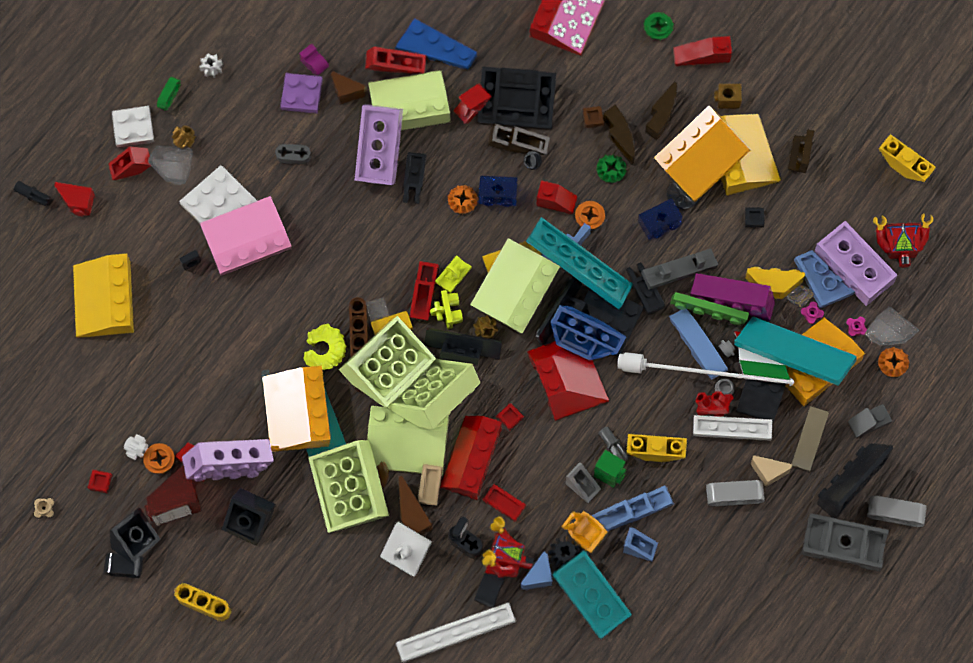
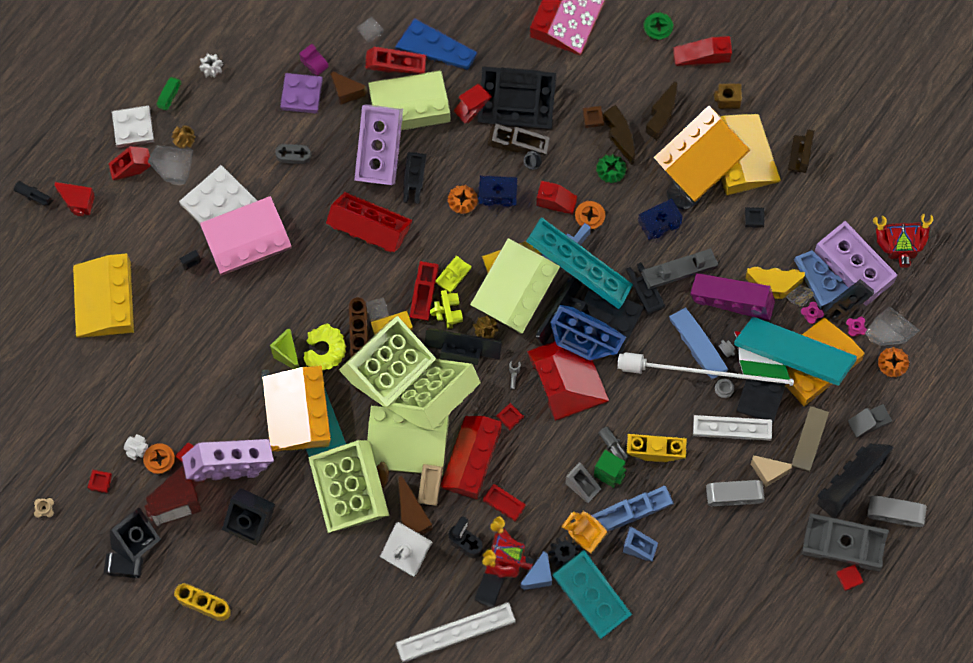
(284, 350): none -> lime slope
(368, 222): none -> red slope
(370, 29): none -> clear plate
(514, 371): none -> light grey hand
(701, 306): bright green plate -> none
(713, 404): red hips -> none
(849, 300): none -> black hinge
(849, 577): none -> red tile
(905, 160): yellow slope -> none

